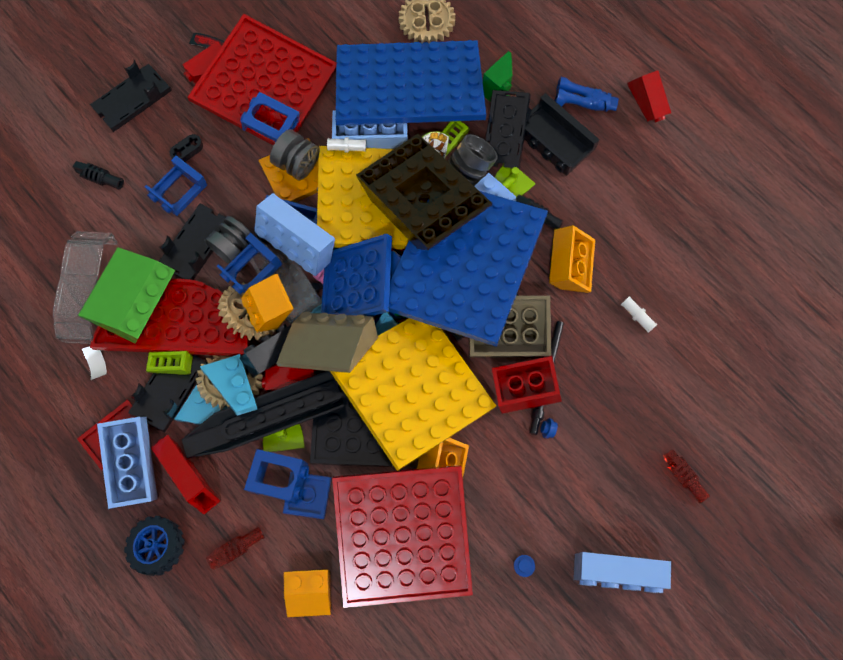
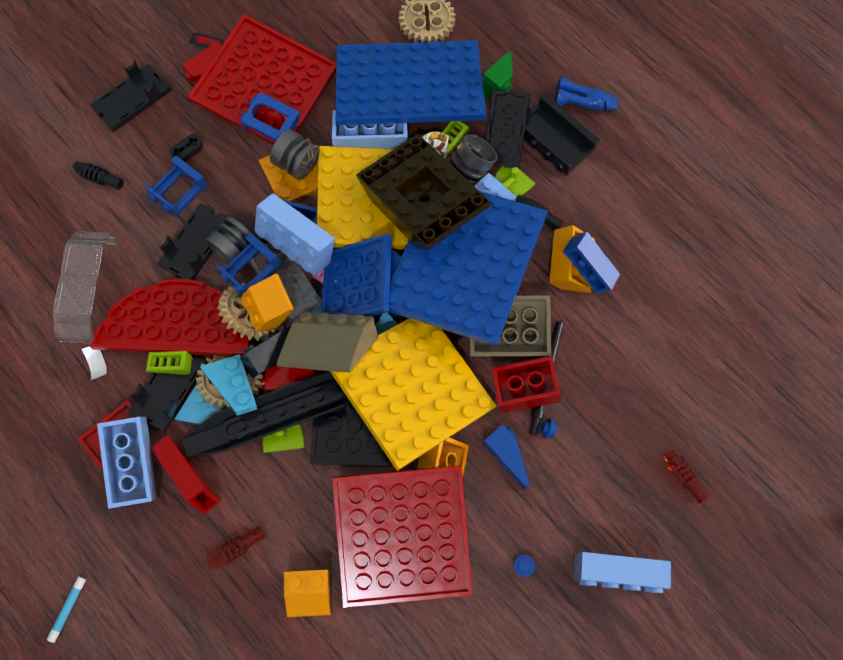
(66, 609): none -> medium azure bar
(127, 294): bright green slope -> none
(138, 540): black wheel -> none
(257, 473): blue panel -> none
(314, 497): blue tile -> none
(346, 145): white pin -> none
(506, 450): none -> blue slope
(591, 262): none -> blue brick
(639, 314): white pin -> none
(650, 96): red slope -> none

